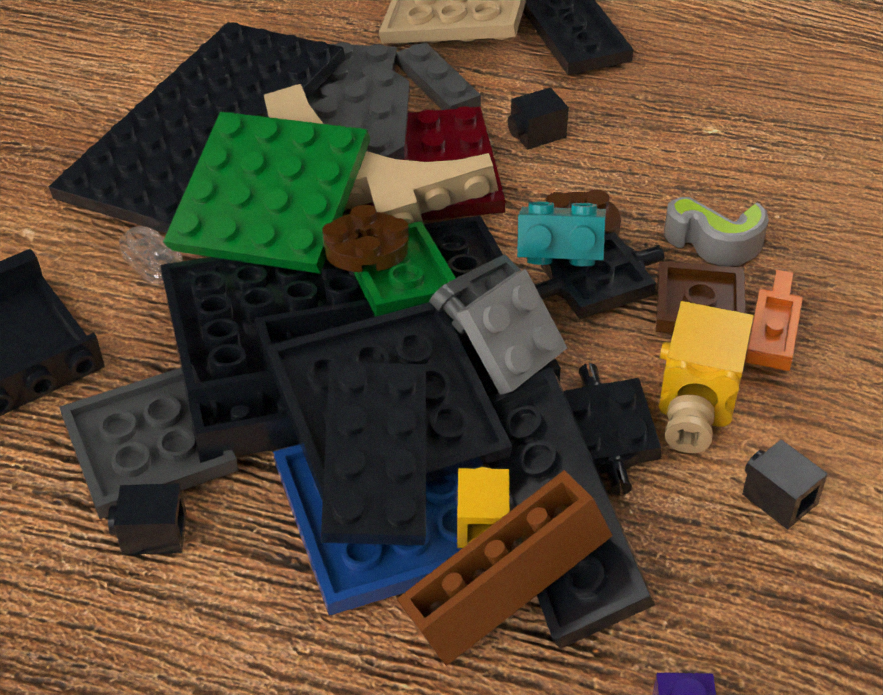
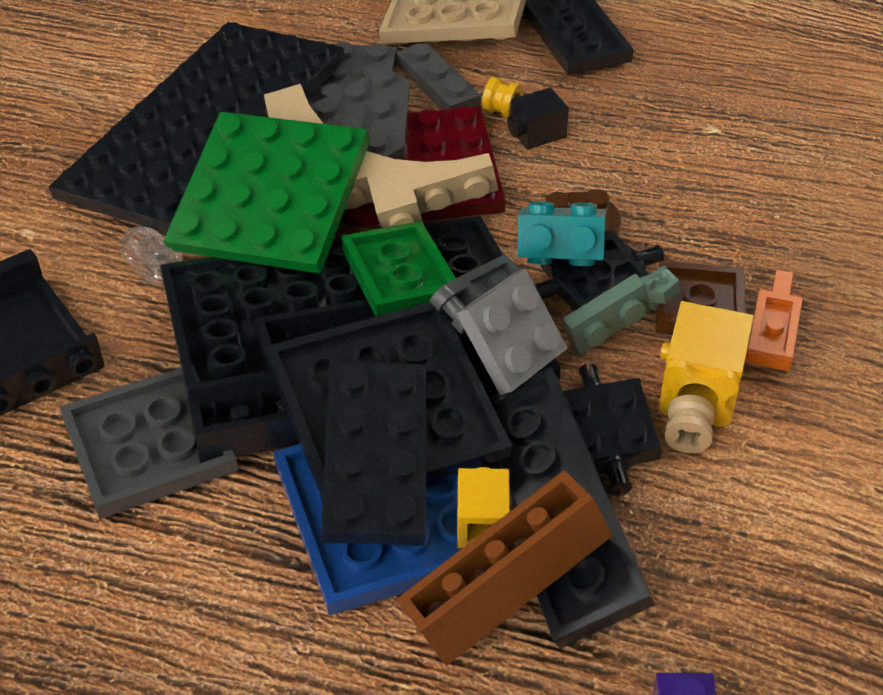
(149, 519): black brick -> none
(366, 239): reddish brown plate -> none
(498, 96): none -> yellow wheel
(619, 308): none -> sand green hinge
(713, 235): light grey animal -> none
(783, 483): black brick -> none

